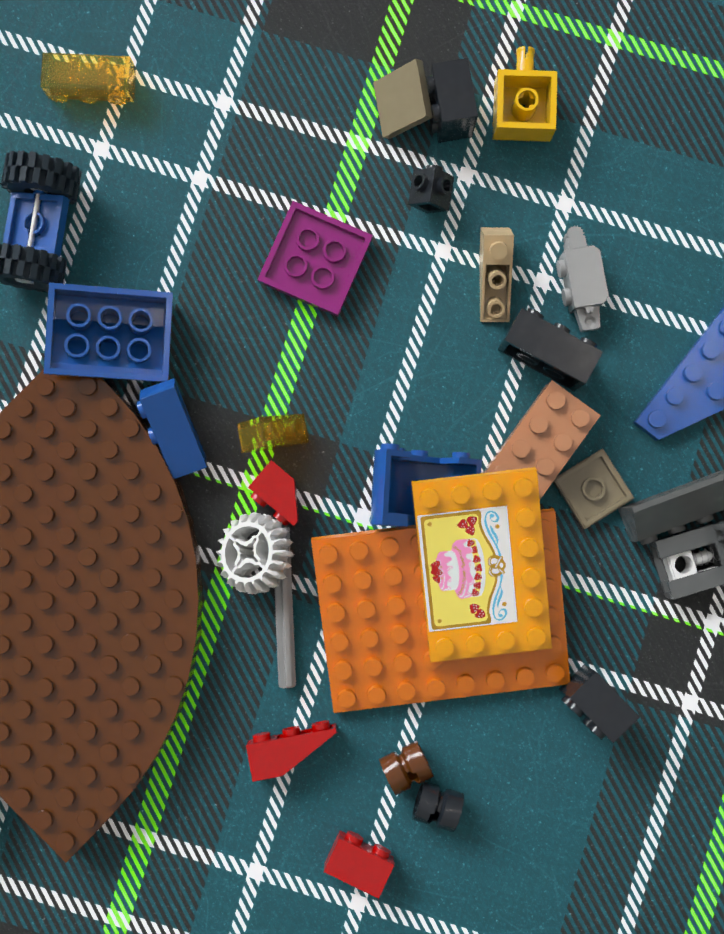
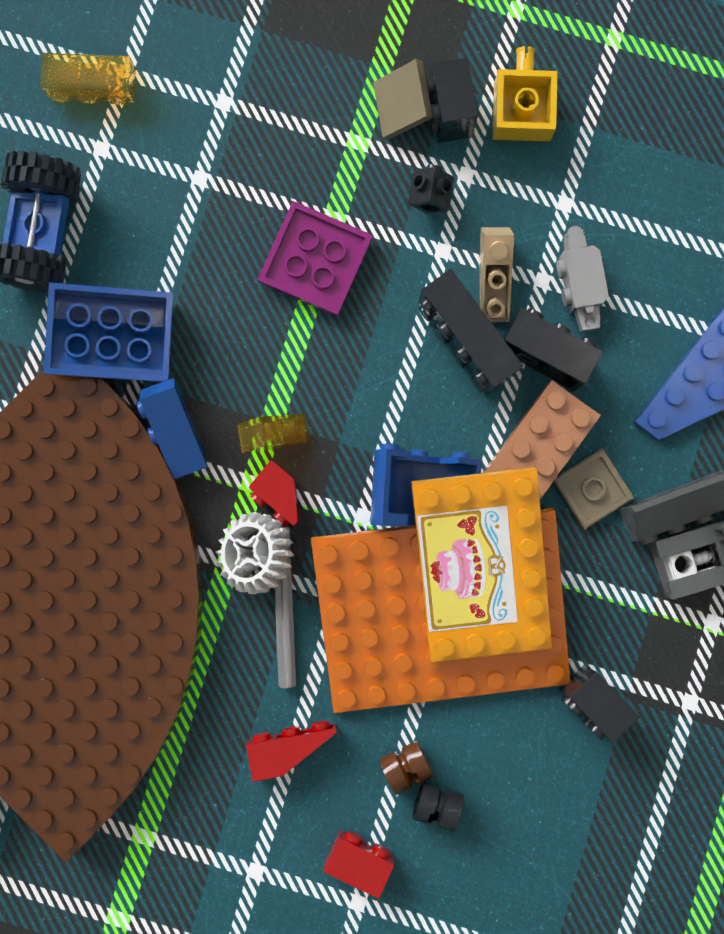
(468, 332): none -> black brick

